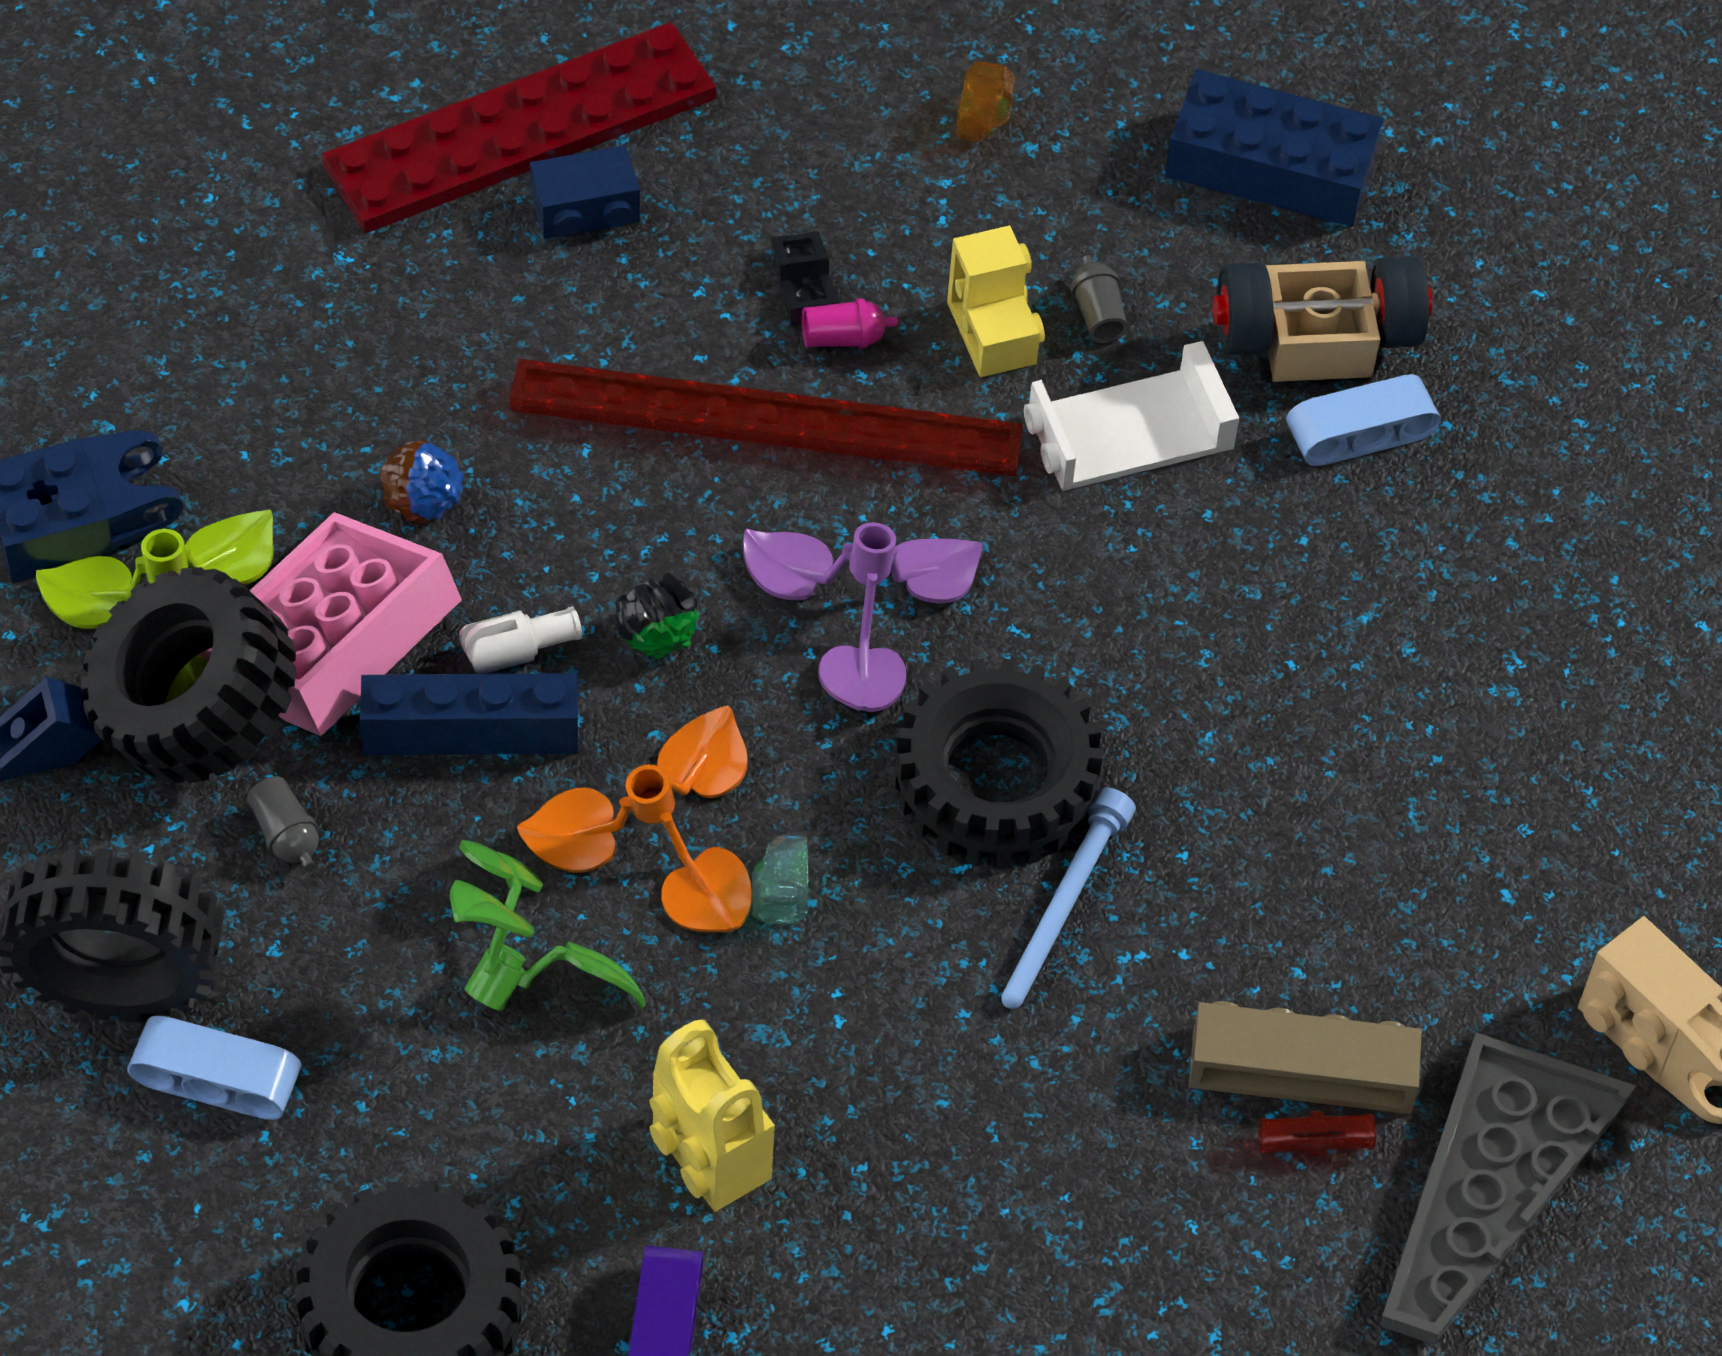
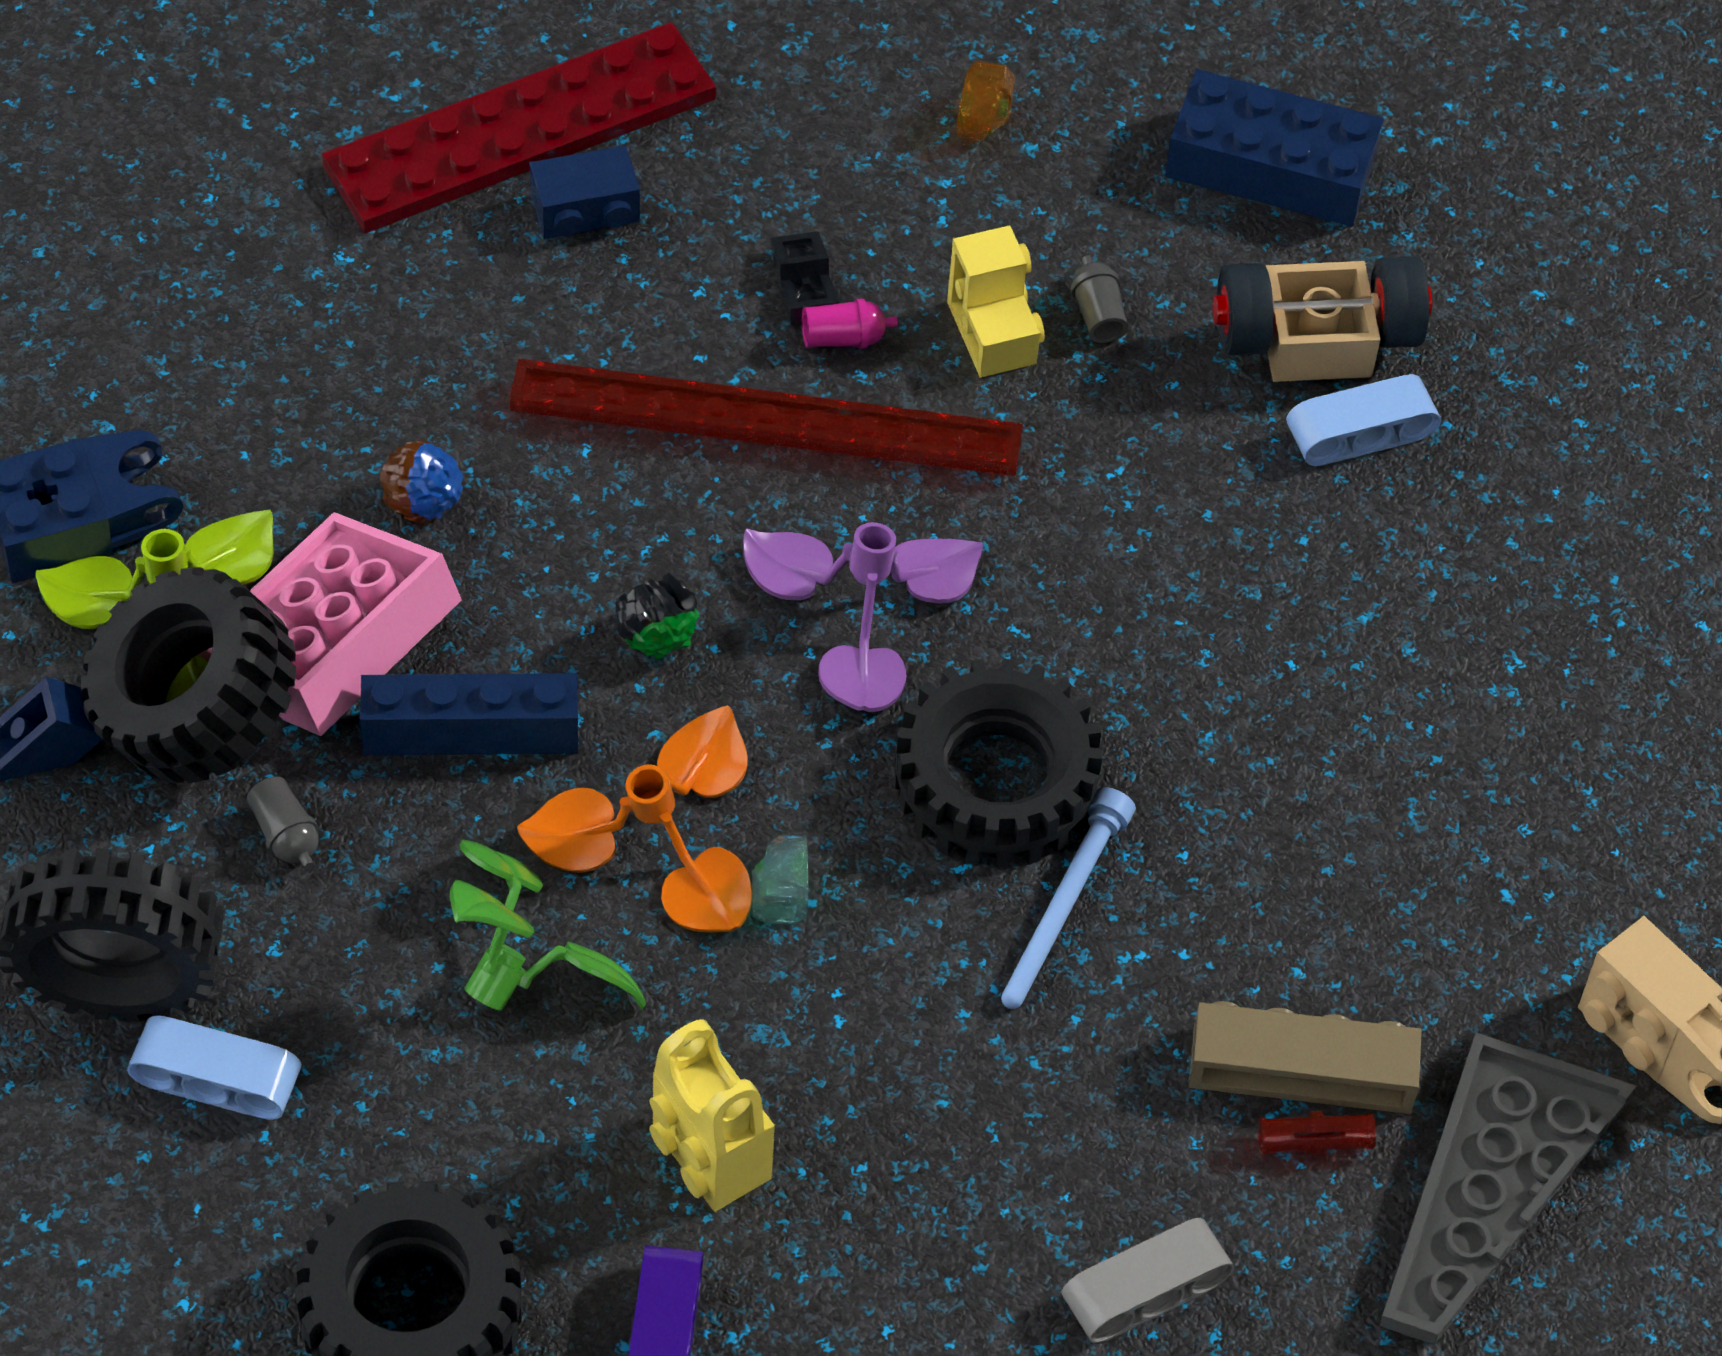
(516, 638): white arm -> none
(1134, 423): white panel -> none
(1147, 1280): none -> light grey beam

